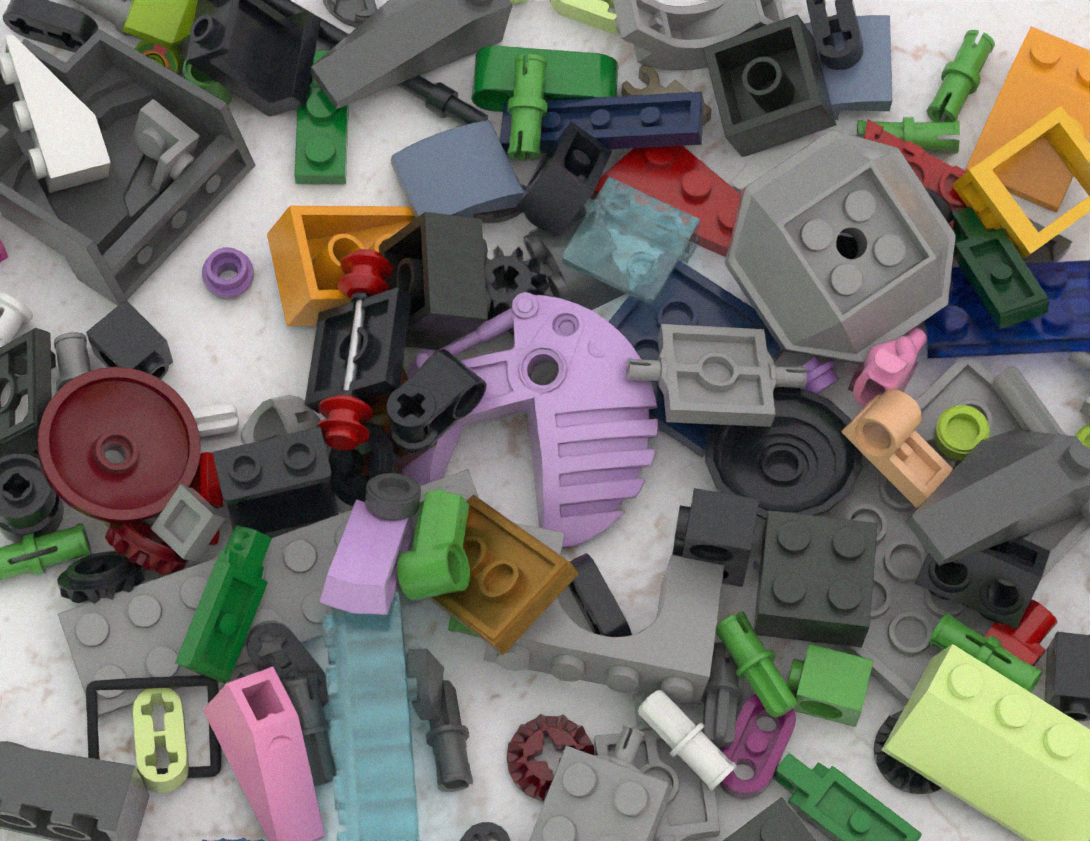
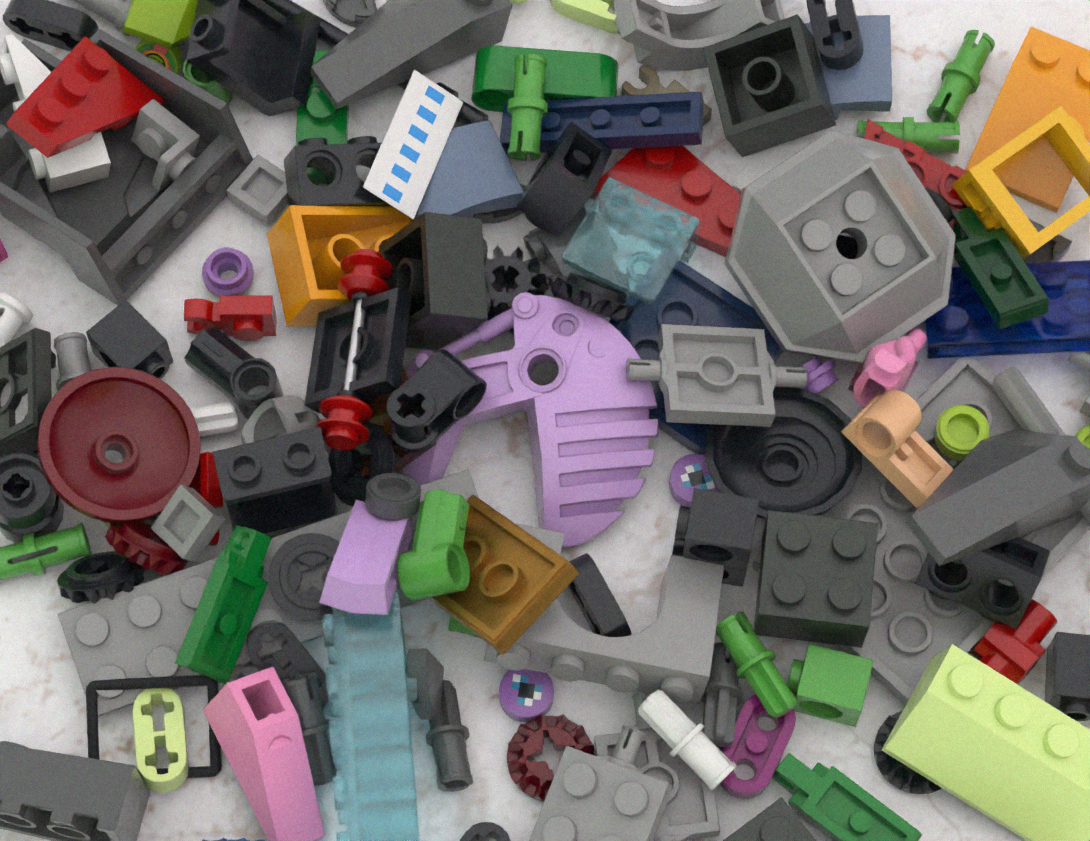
(80, 100): none -> red wing
(232, 370): none -> black piece
(238, 316): none -> red plate
(260, 190): none -> light grey plate
(285, 578): none -> black gear
(338, 165): none -> black brick
(413, 144): none -> white sticker
(526, 694): none -> medium lavender tile
(593, 296): none -> black gear
(688, 474): none -> medium lavender tile
(986, 650): bright green pin -> none

